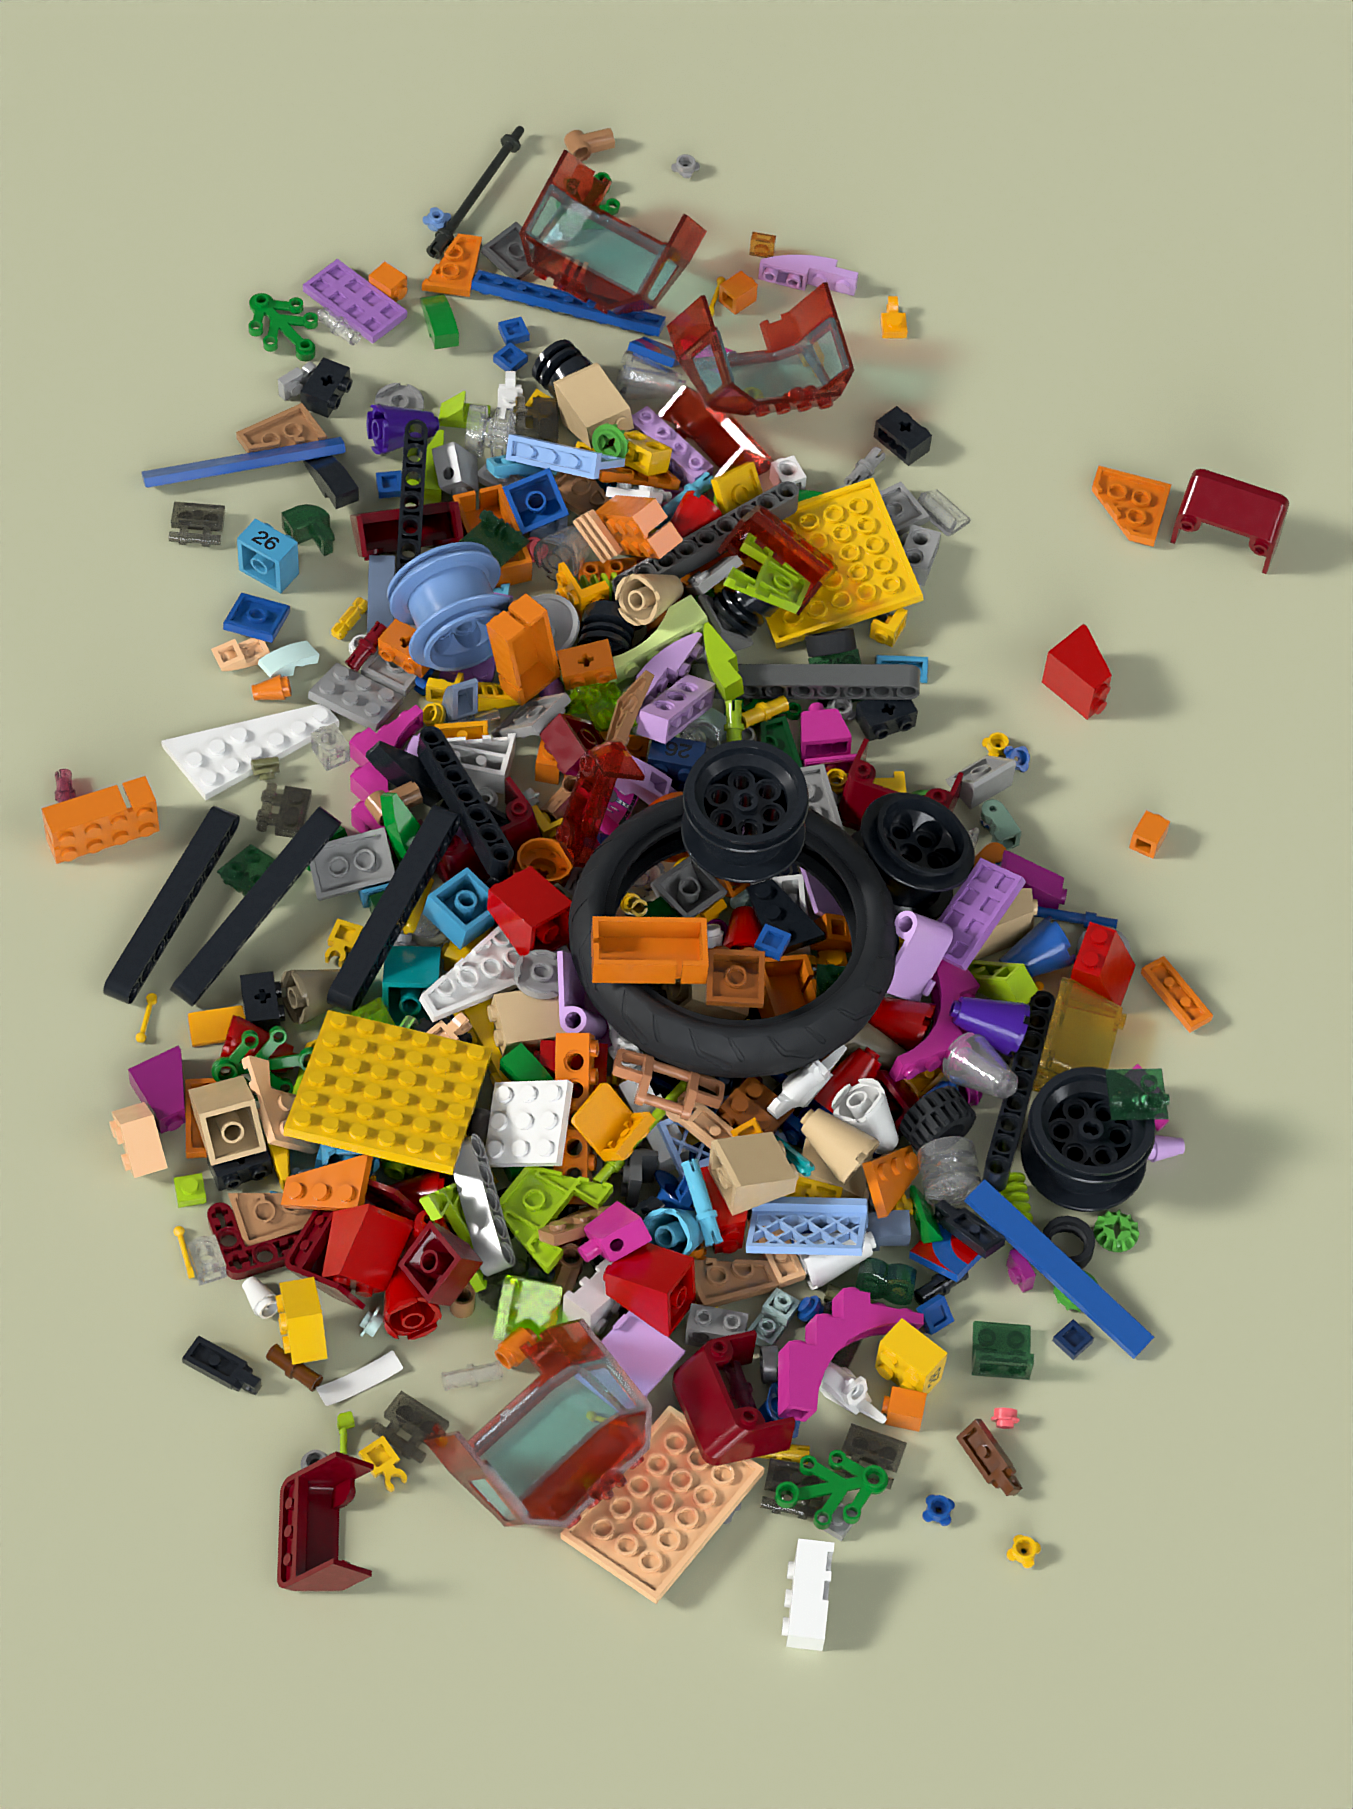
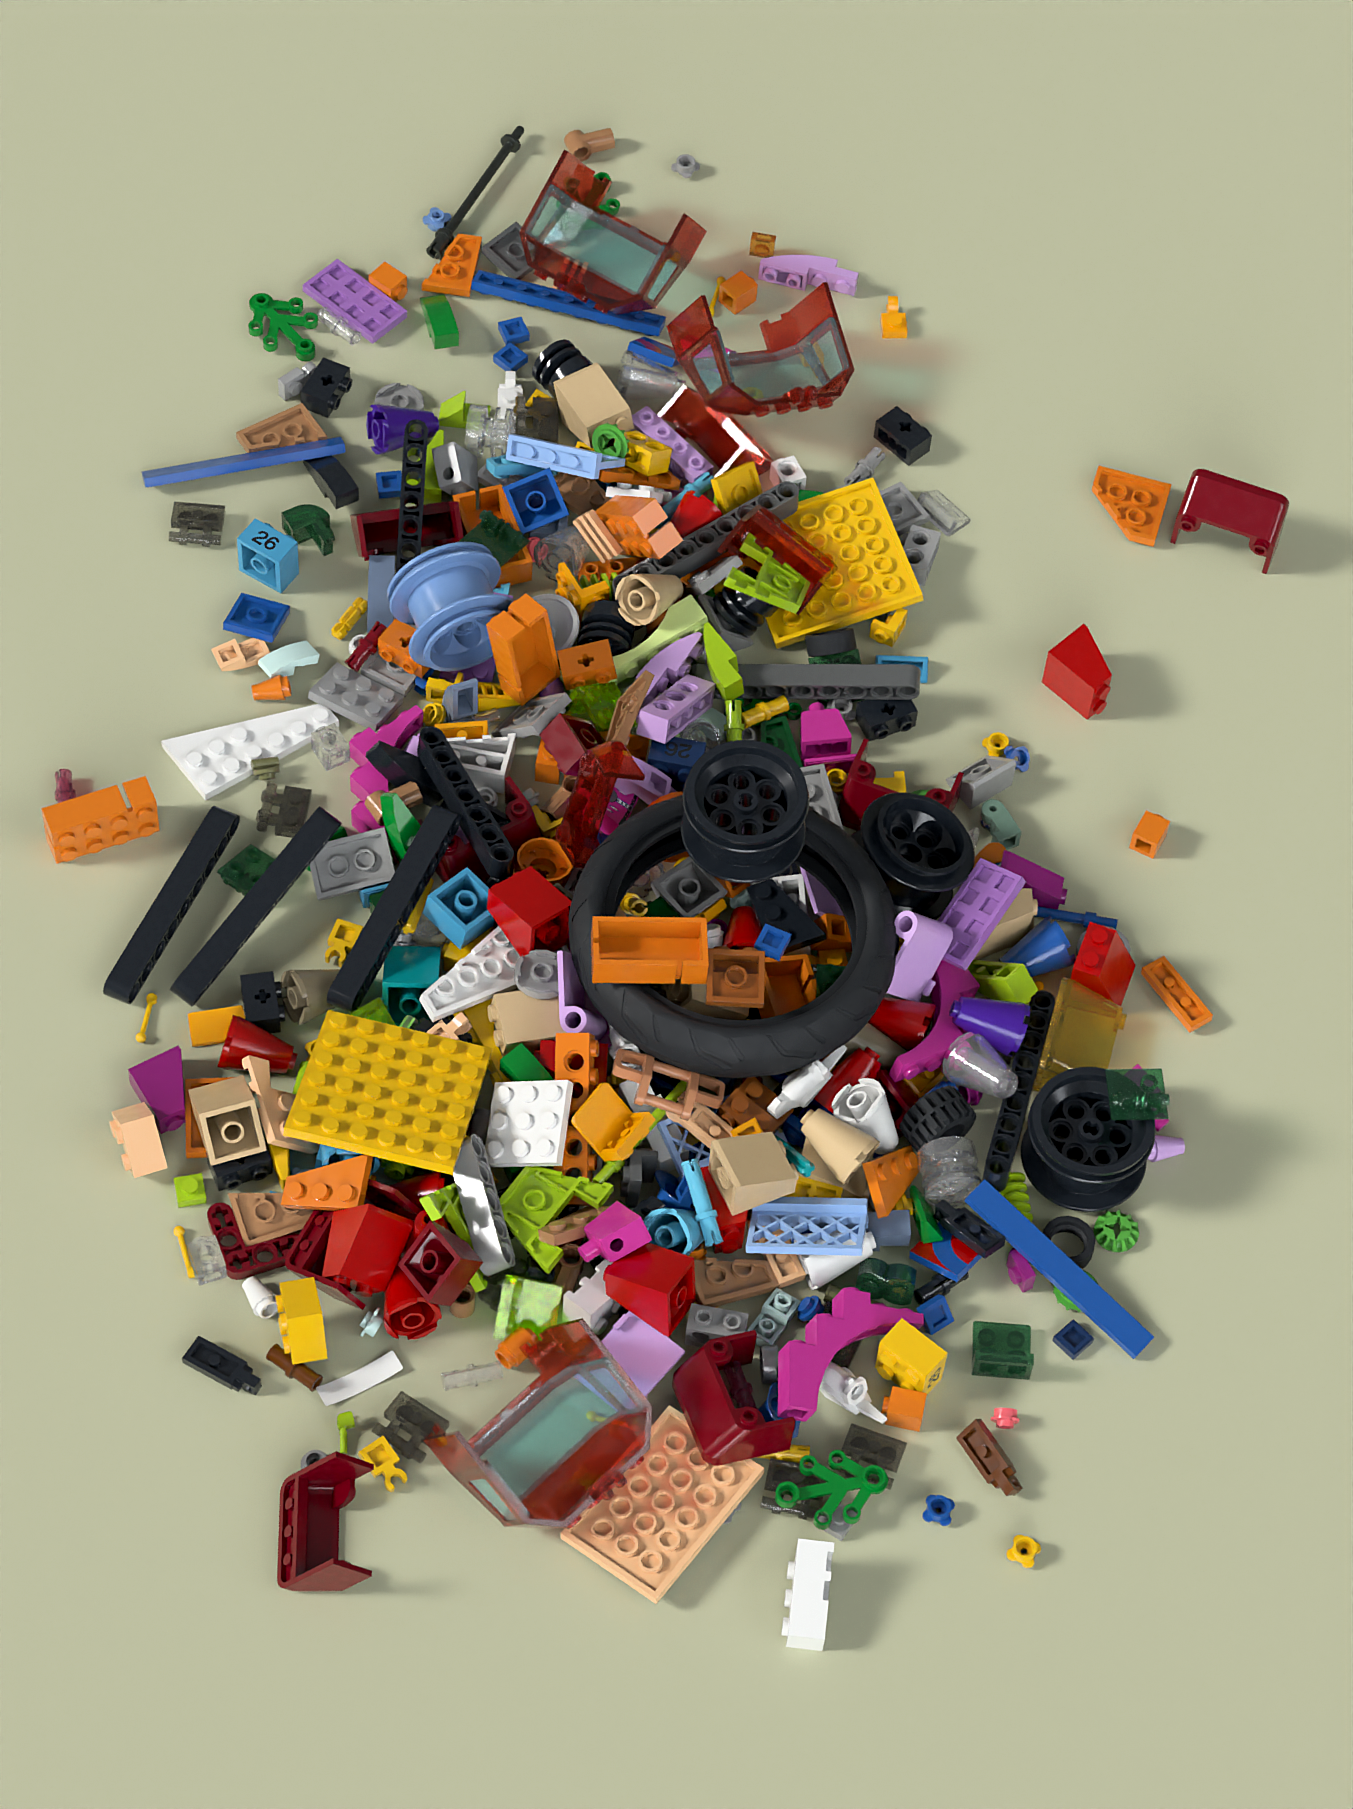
(267, 1049): green plant -> none

